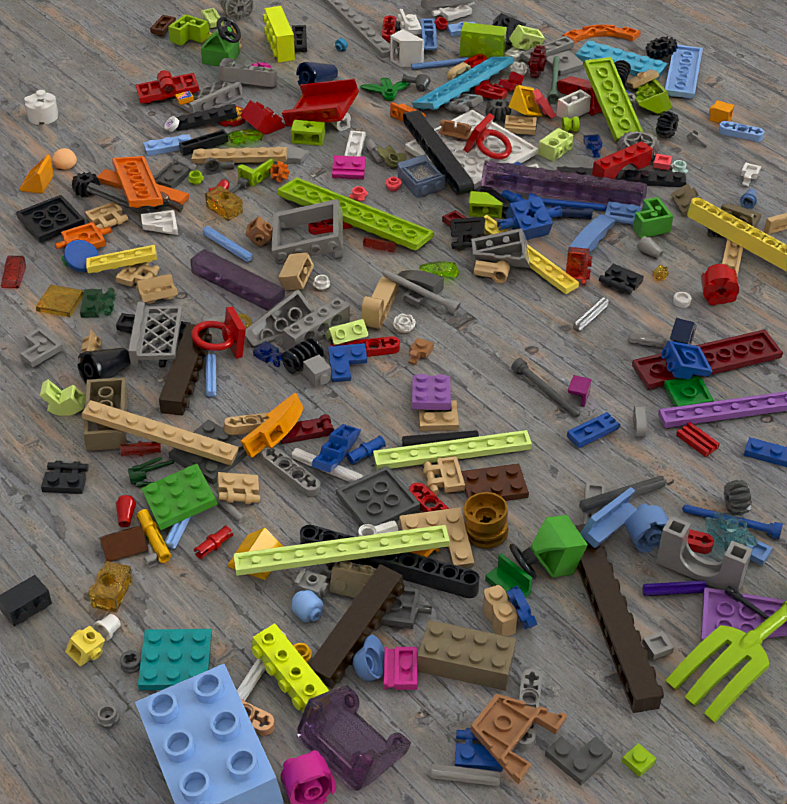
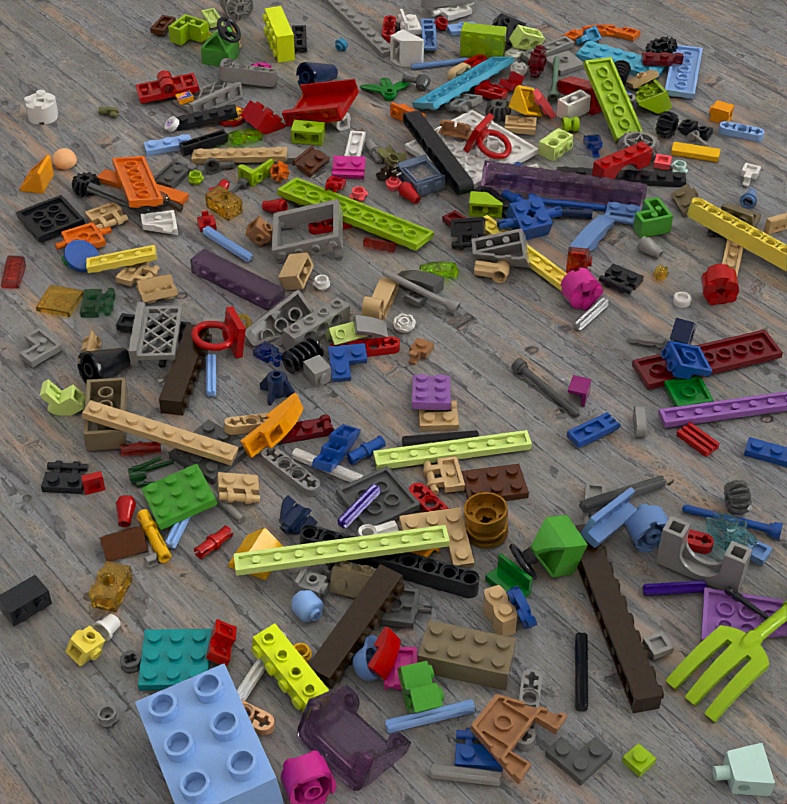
(93, 482): none -> red plate
(109, 110): none -> olive arm
(206, 220): none -> red tile
(221, 642): none -> red slope
(275, 205): none -> red cone
(277, 385): none -> dark blue brick
(294, 517): none -> dark blue brick
(311, 161): none -> reddish brown plate
(335, 183): none -> red plate
(358, 506): none -> axle
(370, 326): none -> light grey slope
(386, 655): none -> red slope
(388, 171): none -> dark brown plate
(408, 192): none -> red cone
(418, 688): none -> bright green brick
(429, 716): none -> light blue axle
(581, 288): none -> dark pink brick
(581, 671): none -> black axle
(590, 34): none -> dark azure plate
(661, 59): none -> dark red hinge
(688, 126): none -> black slope
(695, 151): none -> yellow tile
(746, 771): none -> light aqua torso

